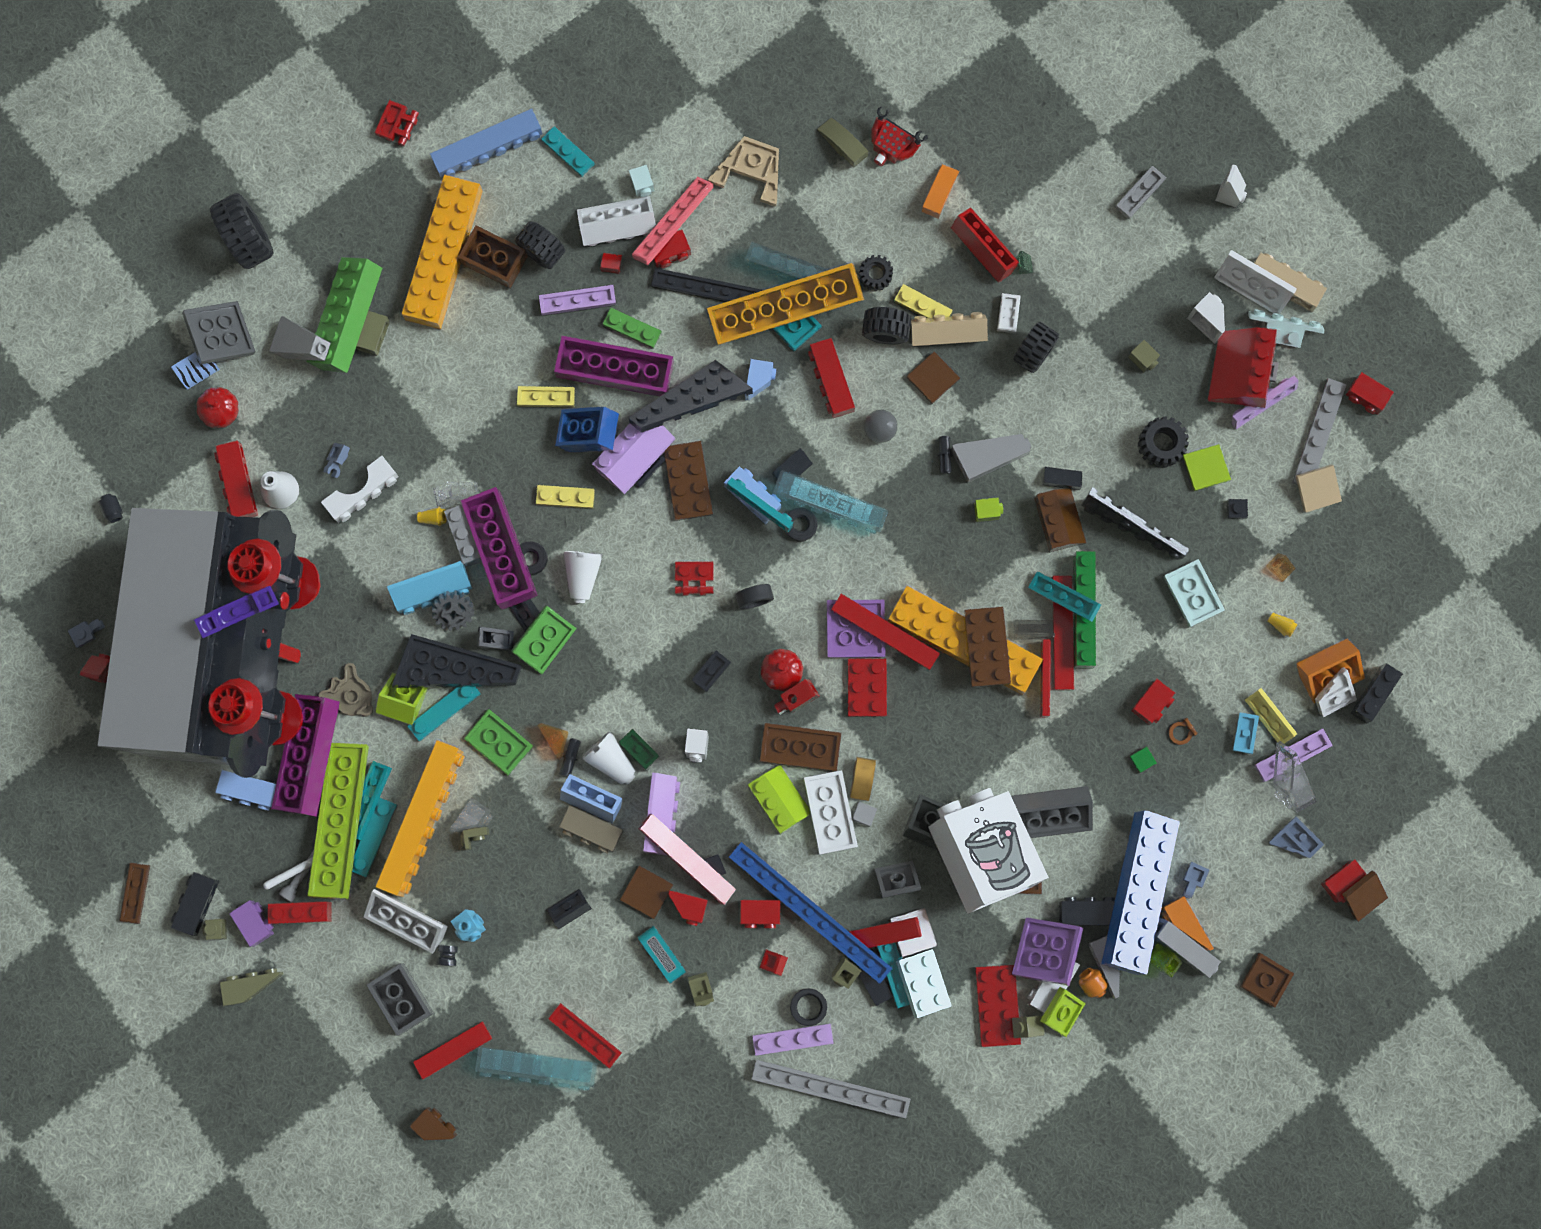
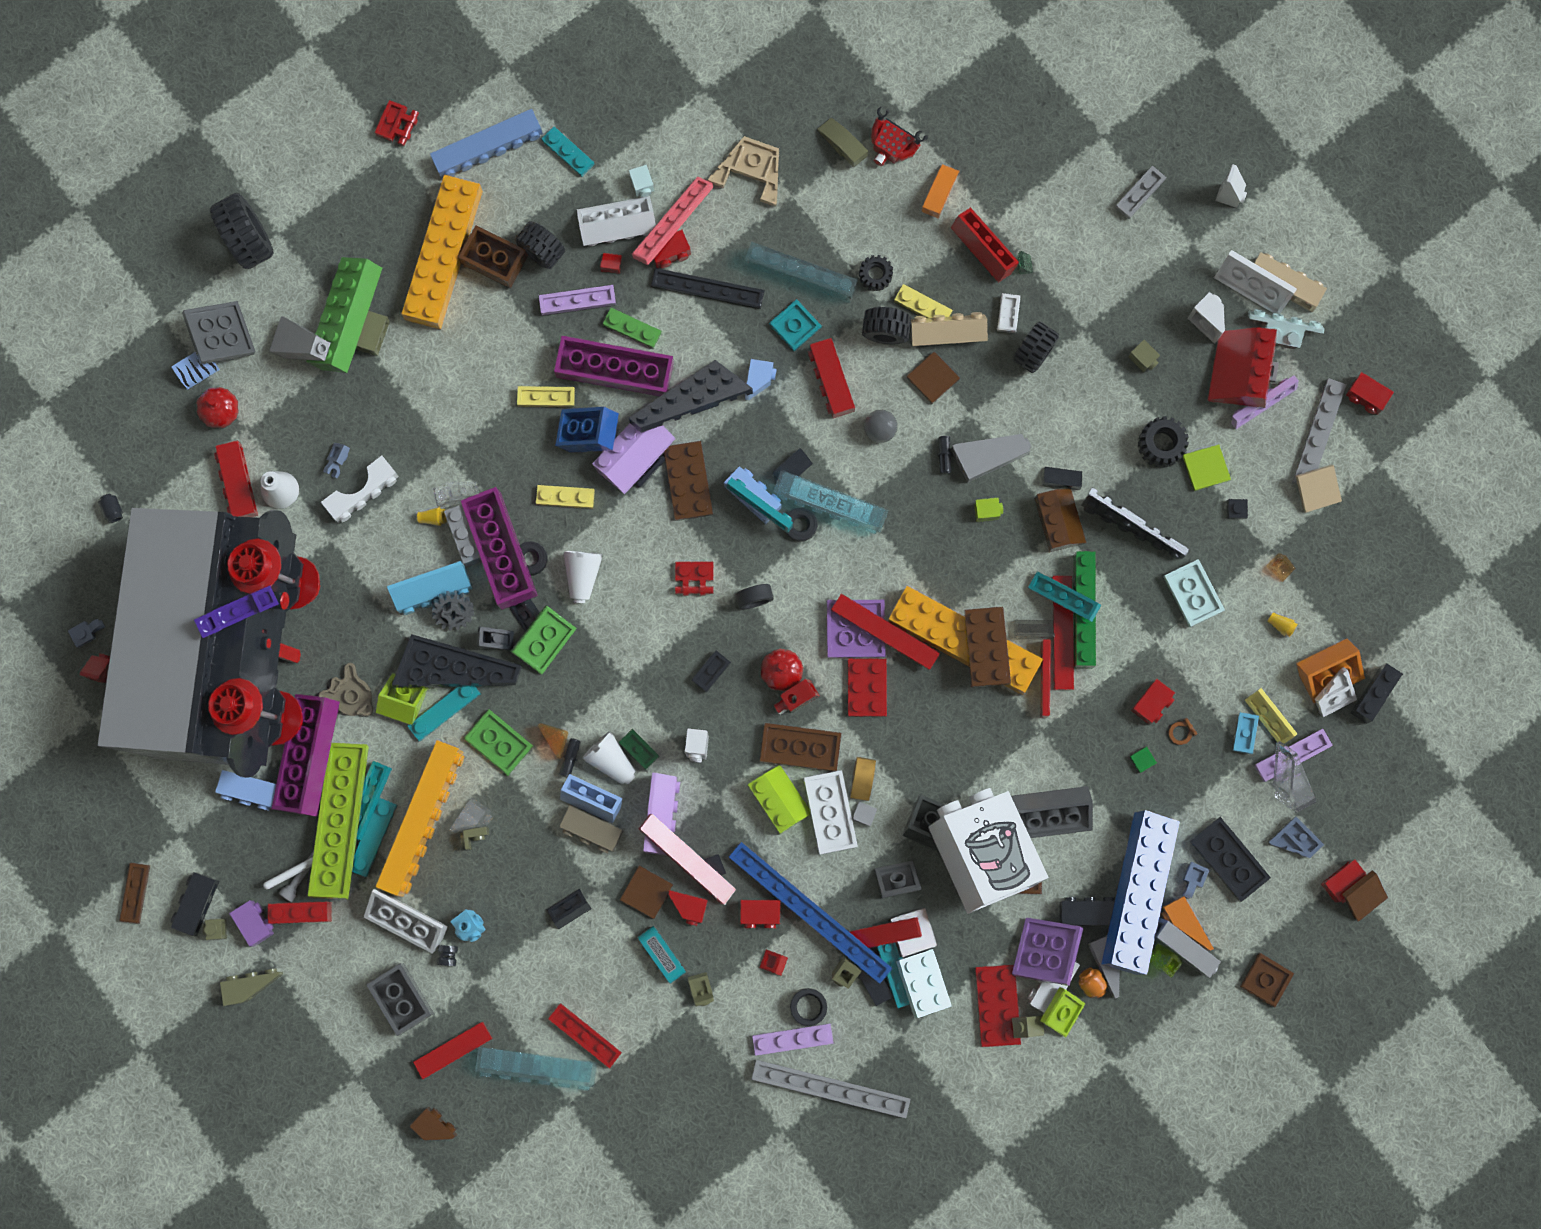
(785, 303): light orange brick -> none
(1230, 859): none -> black plate

